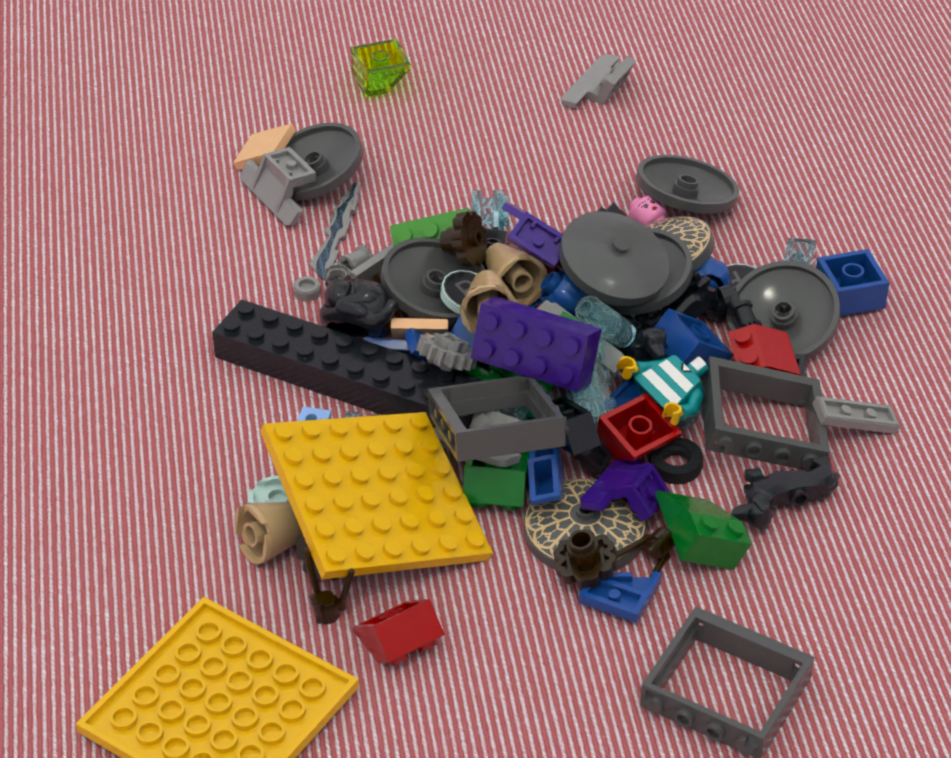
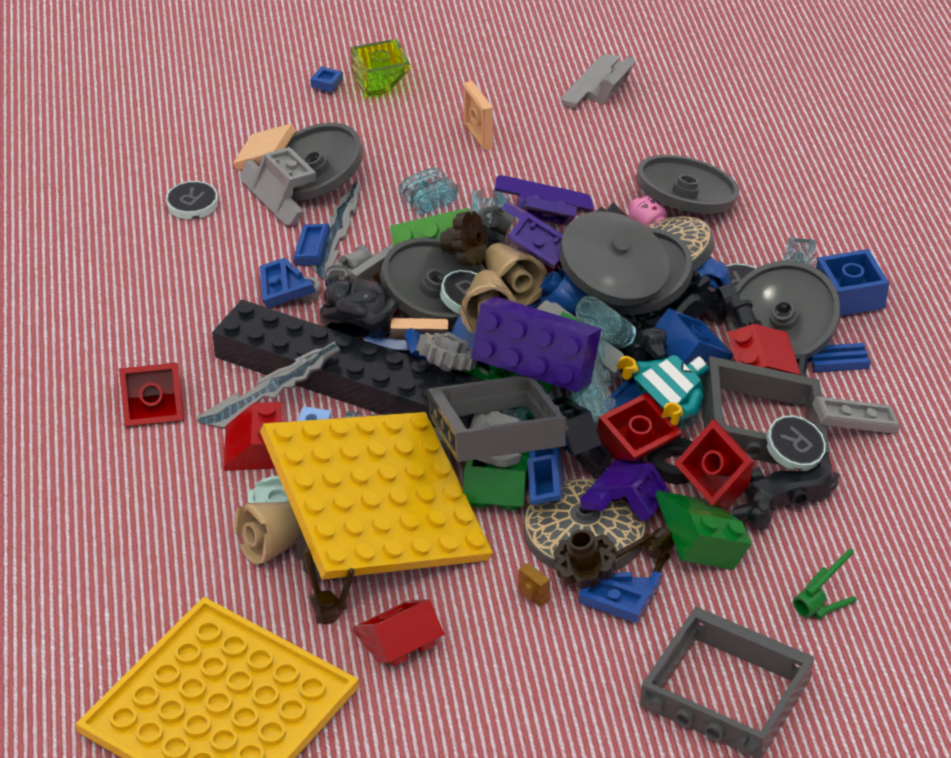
(151, 394): none -> red slope
(192, 199): none -> tile
(243, 440): none -> red slope
(268, 386): none -> light grey sword
(283, 283): none -> blue wing
(311, 244): none -> blue tile
(326, 79): none -> blue plate
(428, 190): none -> clear light blue brick
(478, 115): none -> light nougat tile
(501, 219): none -> dark grey connector
(534, 585): none -> pearl gold plate
(545, 201): none -> dark purple plate
(716, 466): none -> red slope
(795, 443): none -> tile
(812, 597): none -> green plant
(841, 358): none -> blue tile

